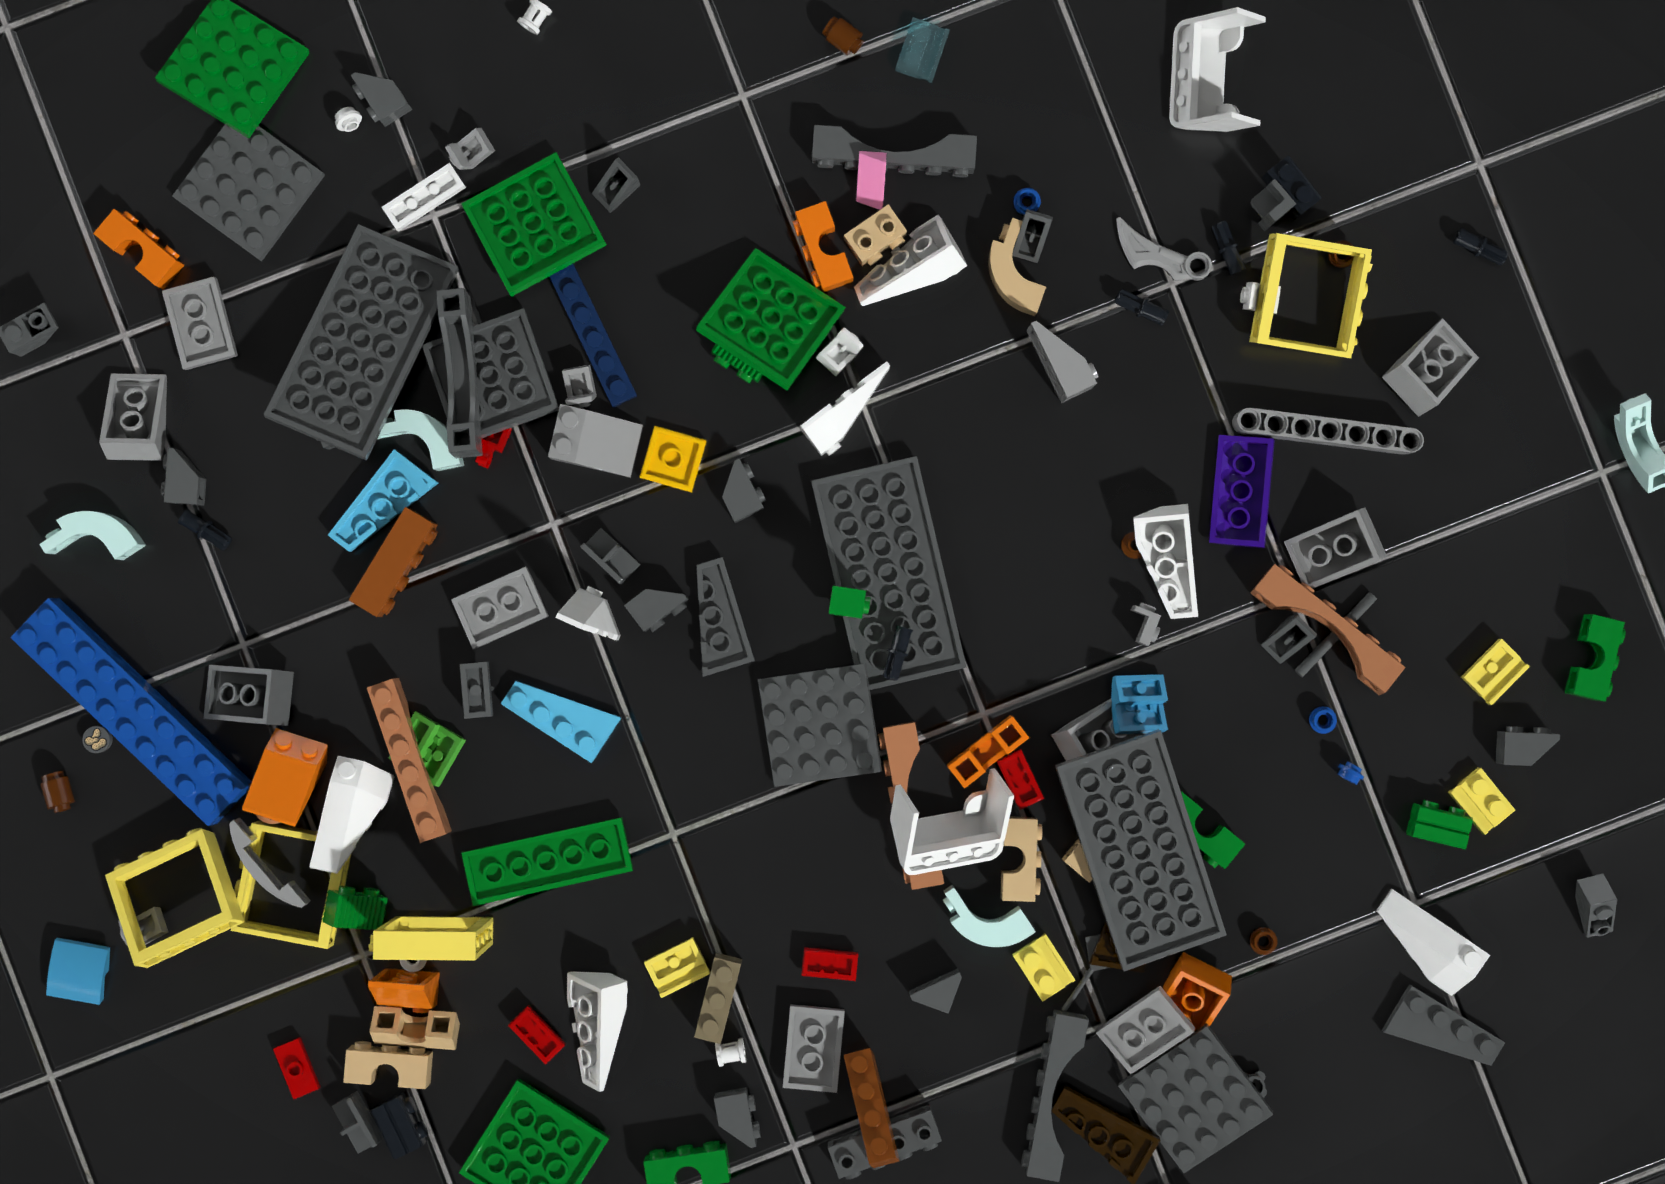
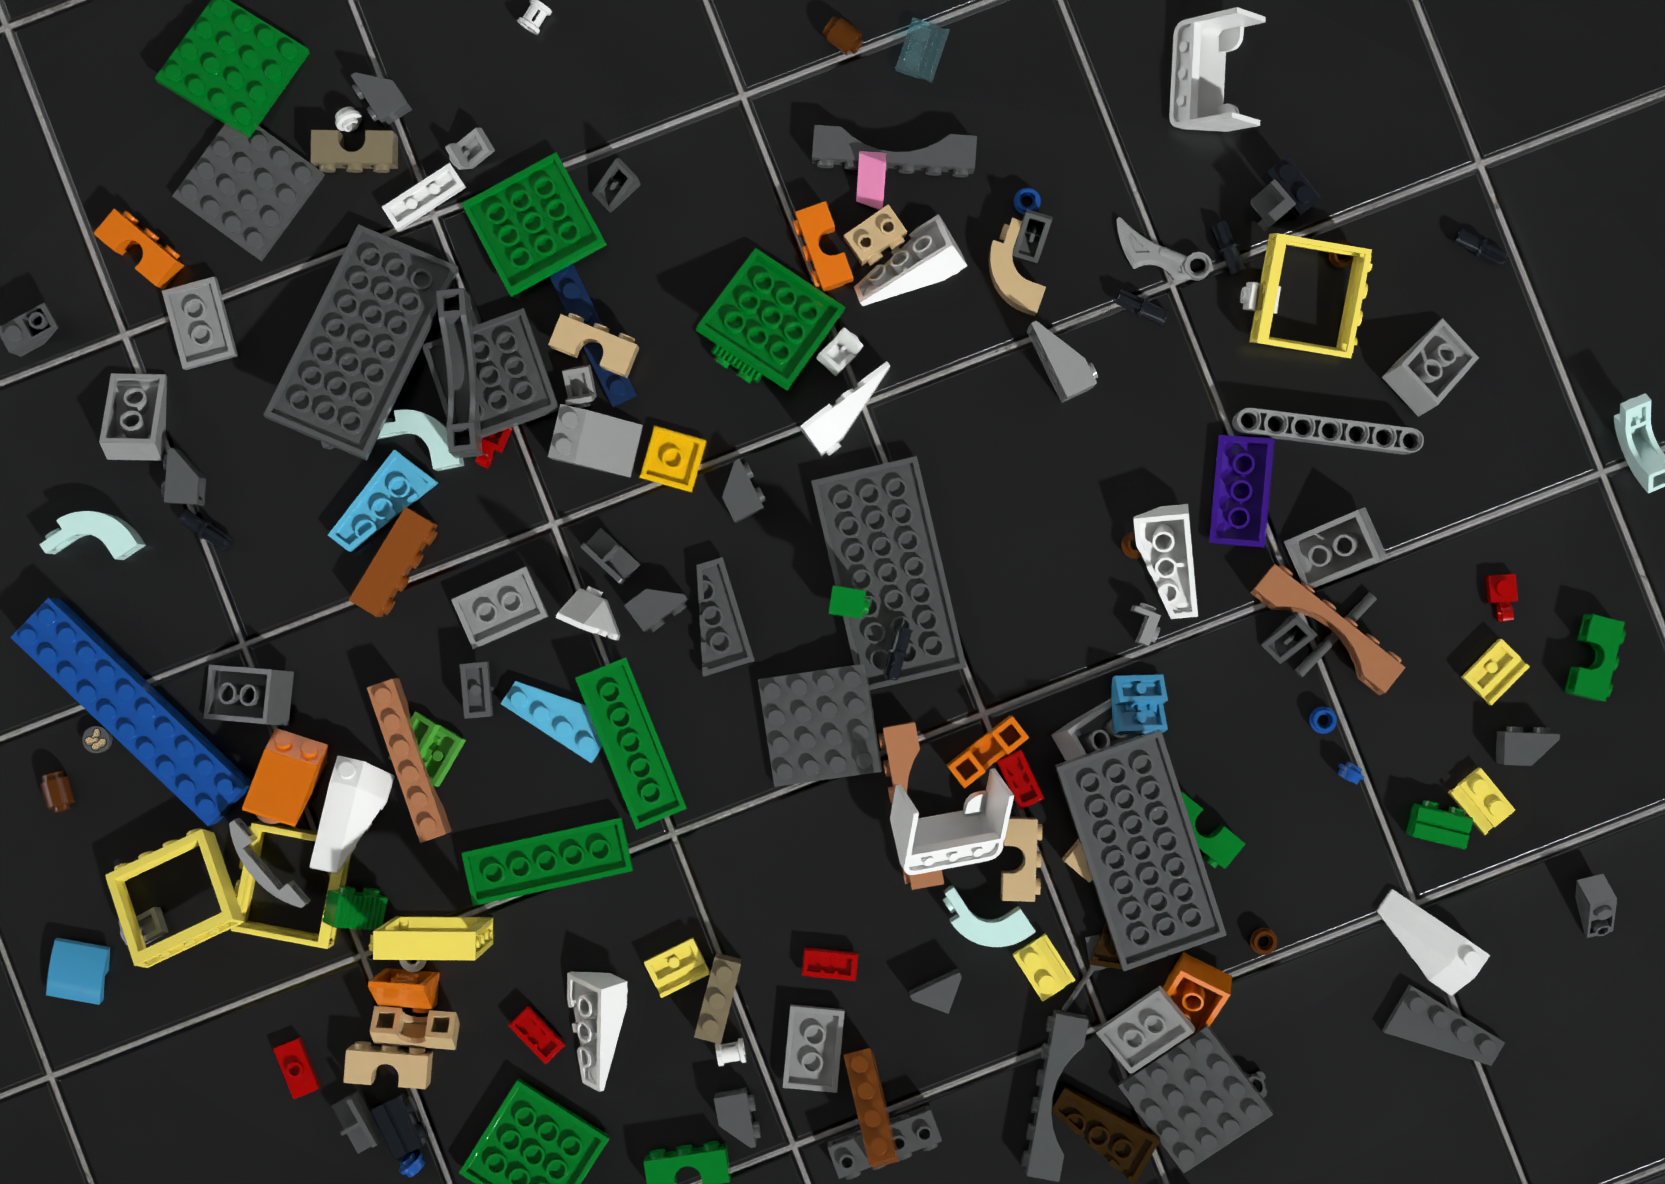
(377, 153): none -> dark tan arch
(411, 1163): none -> blue plate
(573, 334): none -> tan arch
(630, 743): none -> green plate
(1502, 591): none -> red plate

